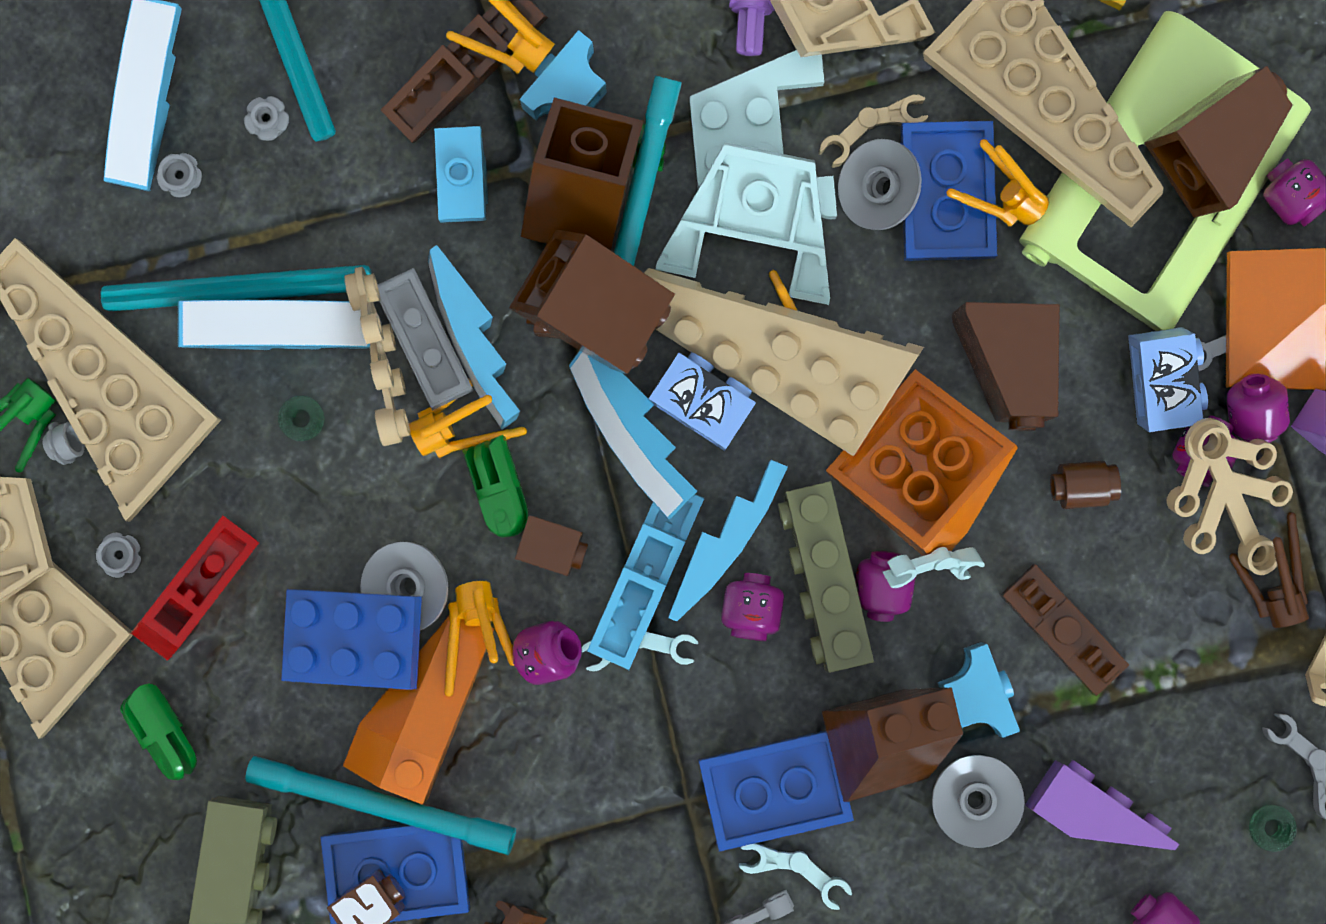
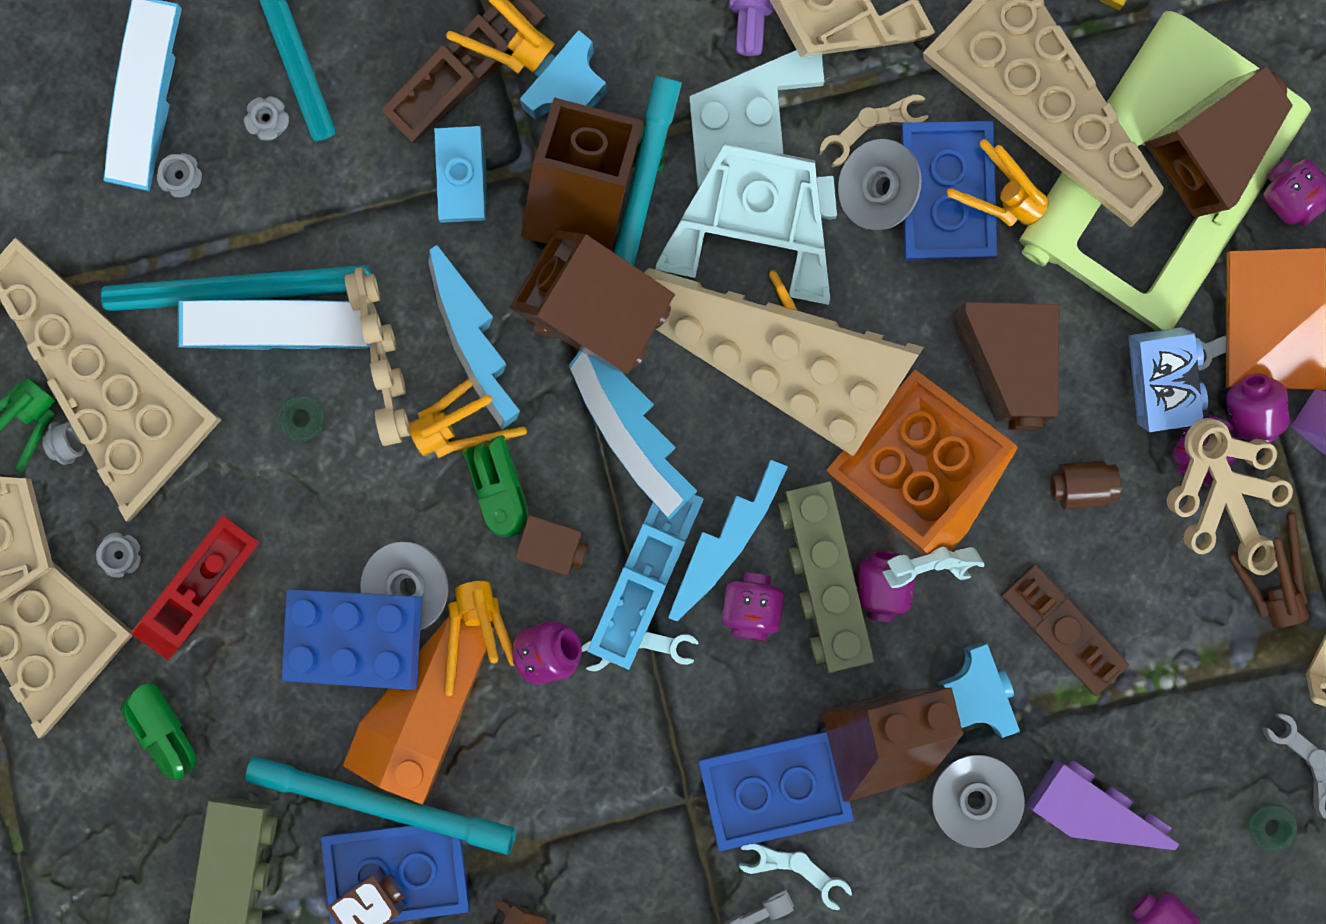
(423, 339): light grey tile -> none
(703, 400): light blue brick -> none

